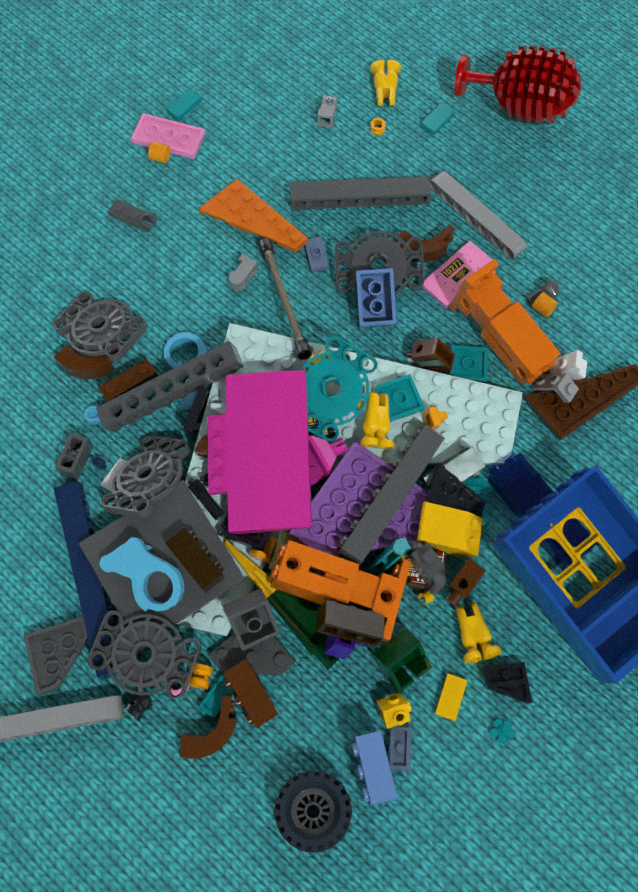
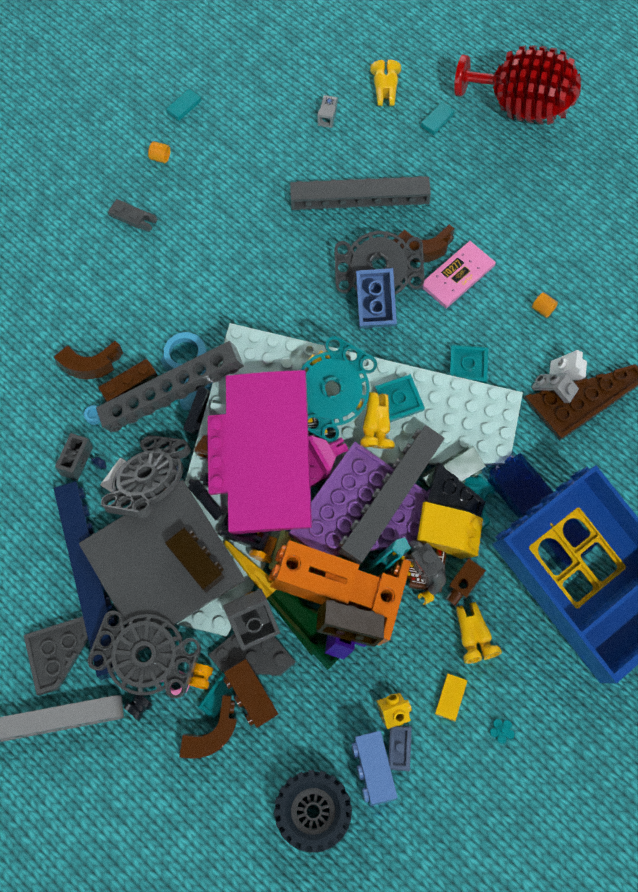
(111, 322): dark grey piece -> none
(137, 563): medium azure animal -> none
(181, 138): bright pink tile -> none
(243, 274): light grey leg -> none
(249, 213): orange wing -> none
(302, 347): dark tan hose -> none
(316, 255): sand blue plate -> none
(377, 122): light orange bush -> none
(400, 651): dark green piece -> none
(432, 355): reddish brown torso -> none
(434, 418): light orange tile -> none
(477, 215): light grey beam -> none
(505, 325): orange brick -> none
(509, 681): black wing -> none
(550, 288): dark grey bar -> none

